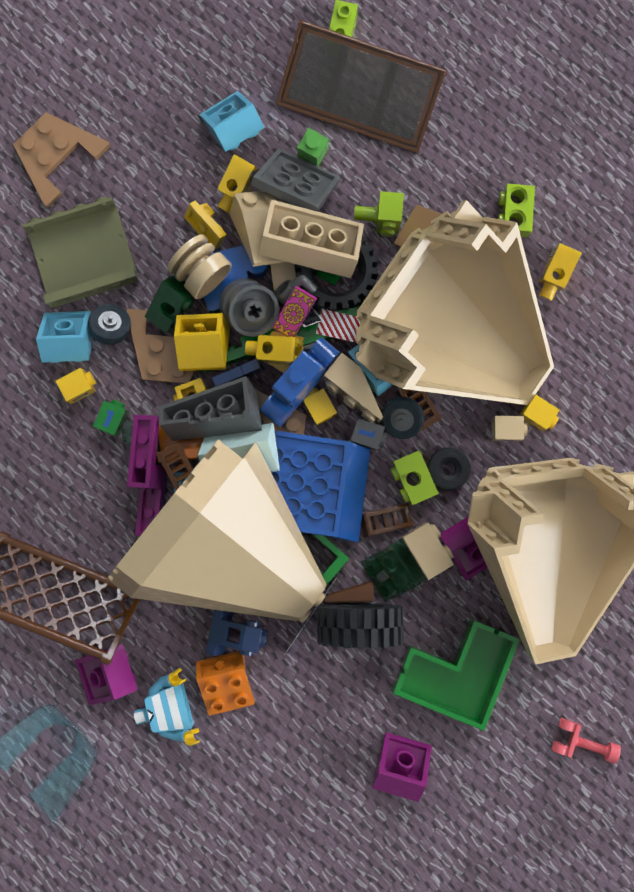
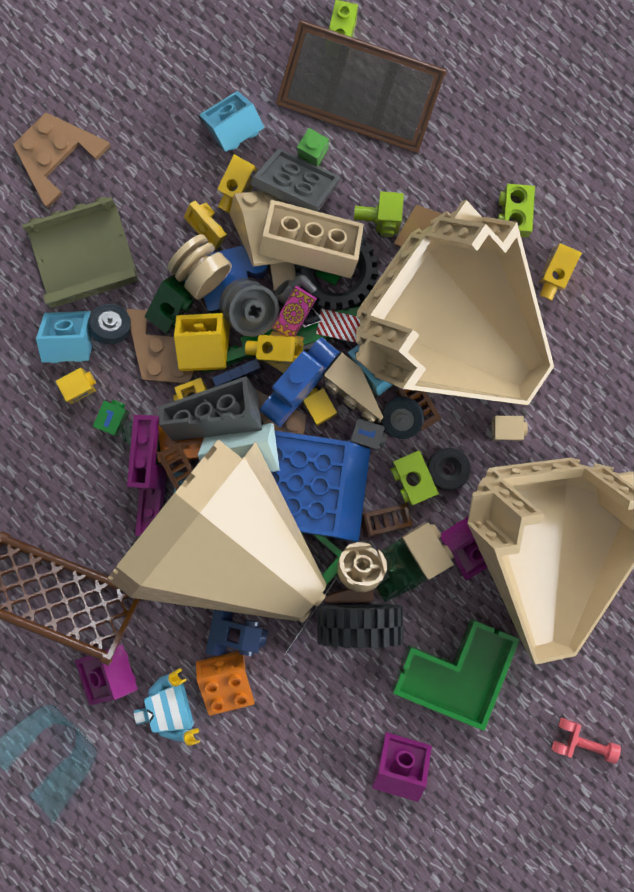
(361, 567): none -> tan cylinder
(540, 414): yellow brick -> none

